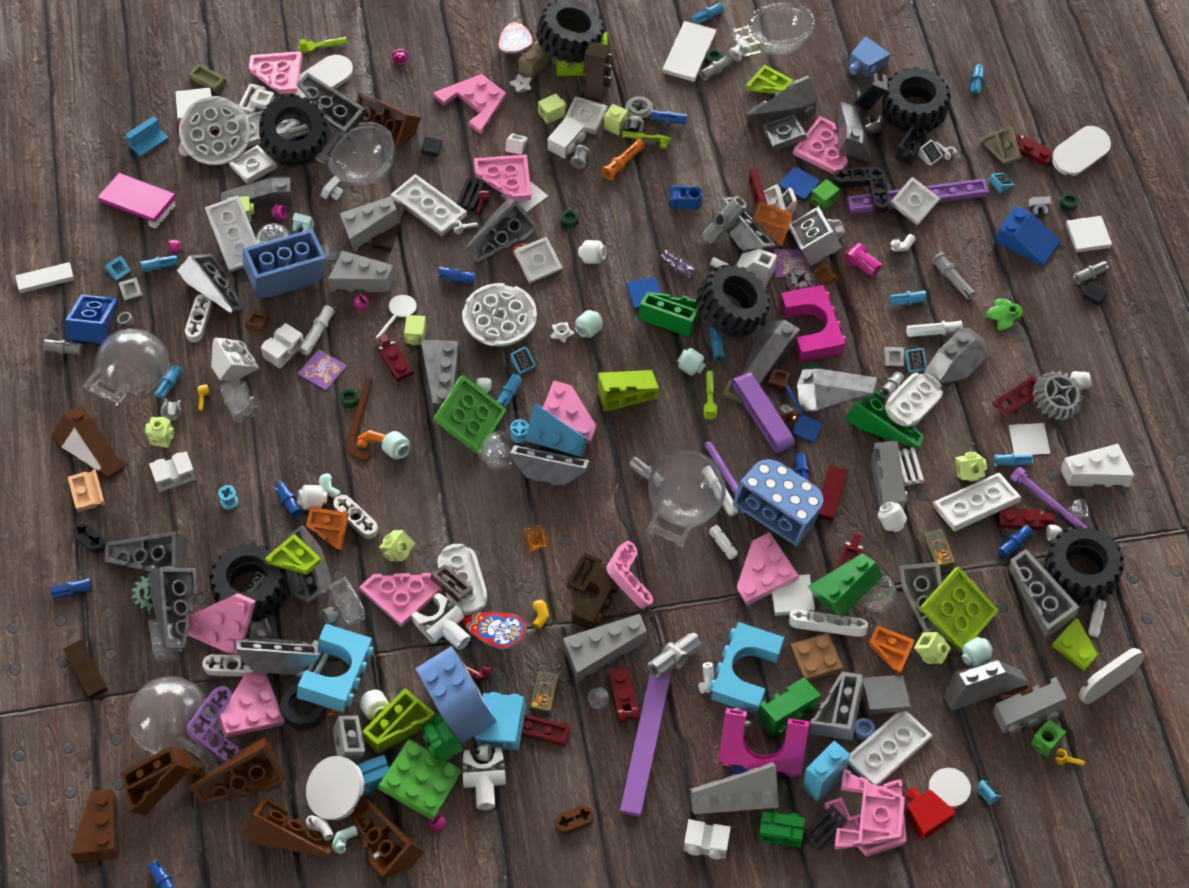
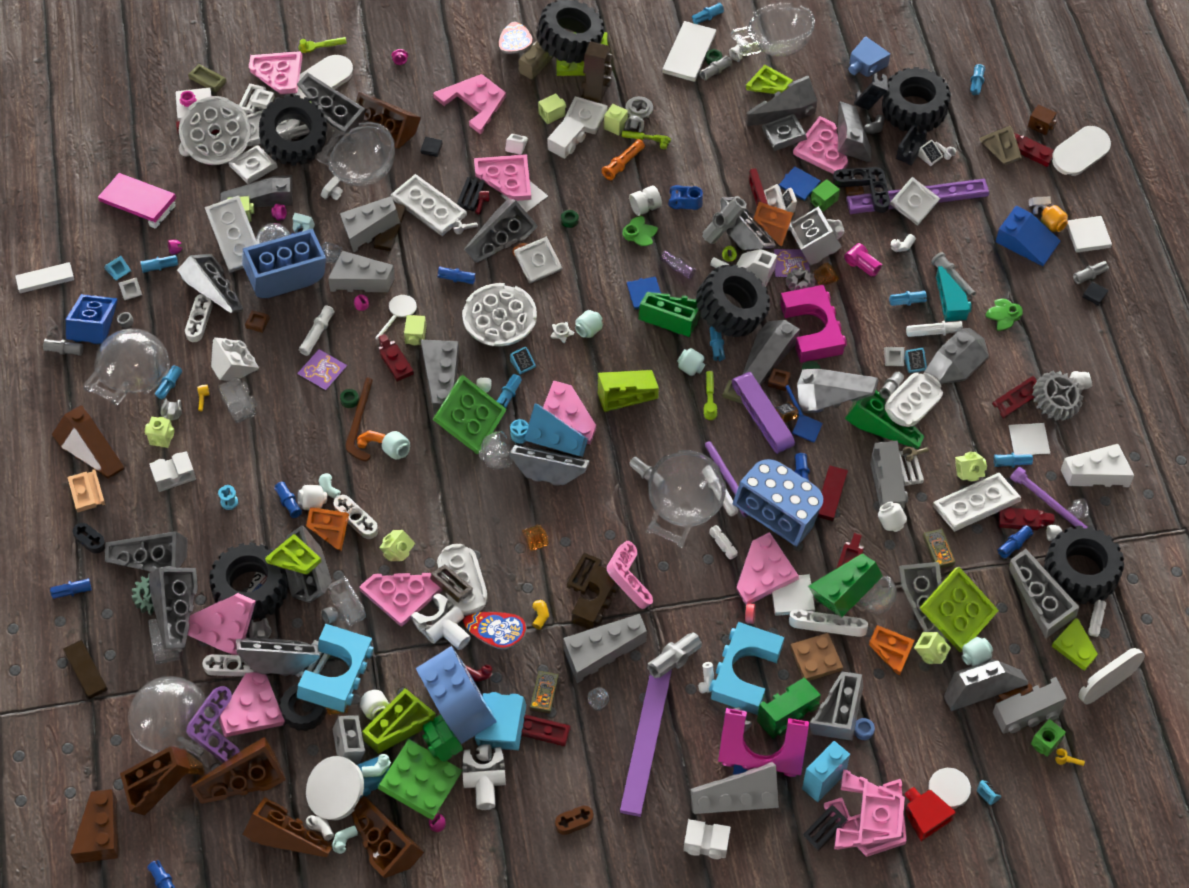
(146, 137): dark azure panel -> none
(187, 98): none -> dark pink plate
(282, 346): white brick -> none
(378, 769): none -> light aqua arm
(521, 87): white plate -> none
(580, 156): light grey bush -> none
(592, 252): white head -> none
(623, 693): dark red plate -> none
(641, 232): none -> bright green plate
(645, 200): none -> white wheel
(668, 117): blue pin -> none
(725, 253): none -> lime hinge
(750, 614): none -> coral tile
(781, 828): green brick -> none
(886, 694): tile -> none
(888, 747): white tile -> none
(908, 450): none -> dark tan hand
(952, 297): none -> teal slope
(1000, 182): medium azure slope -> none
(1042, 120): none -> reddish brown brick
(1054, 218): none -> light orange head
(1069, 202): dark green tile -> none

